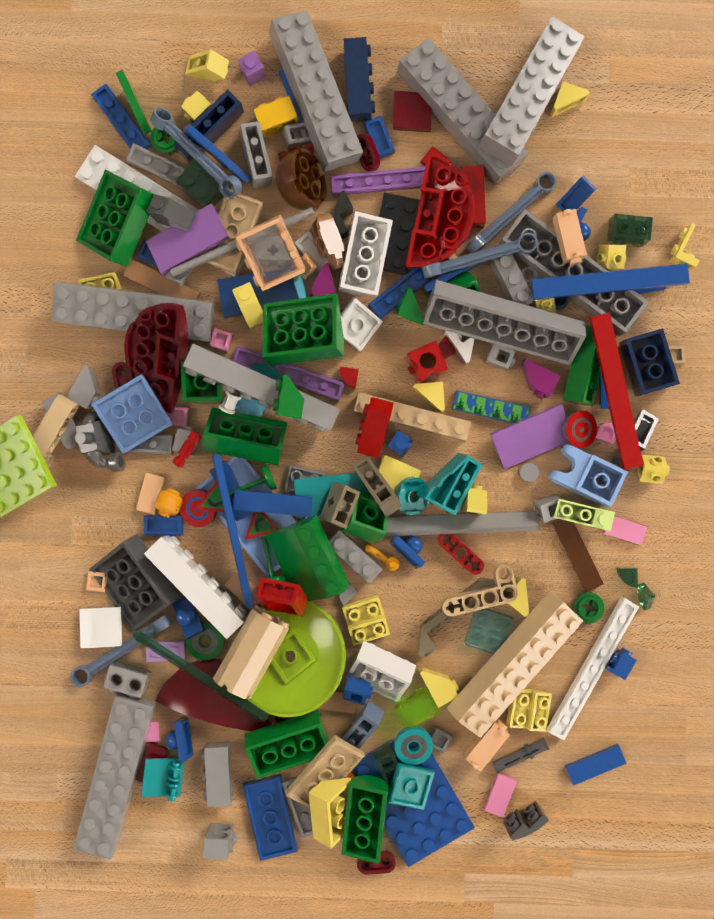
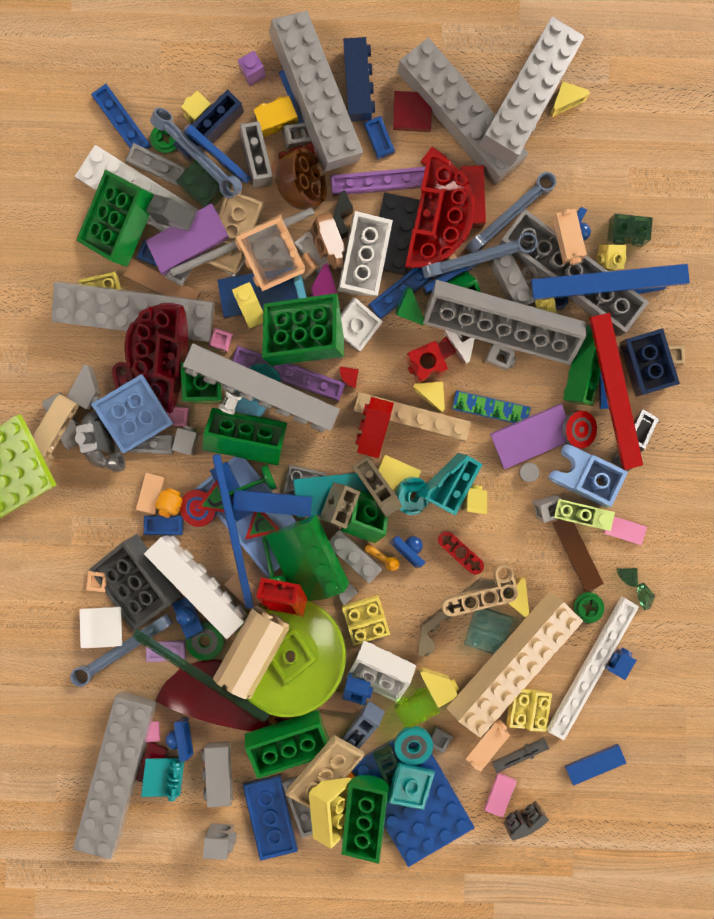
(127, 674): light grey brick -> none
(134, 102): green tile -> none
(186, 449): red axle -> none
(207, 66): light yellow slope -> none
(289, 400): green slope -> none
(370, 158): dark red plate -> none
(381, 868): dark red plate -> none
(400, 443): blue brick -> none
(462, 523): light grey tile -> none
(539, 379): magenta slope -> none
(576, 194): blue tile -> none
(606, 433): bright pink tile -> none
(653, 469): light yellow brick -> none
(677, 253): light yellow bracket -> none

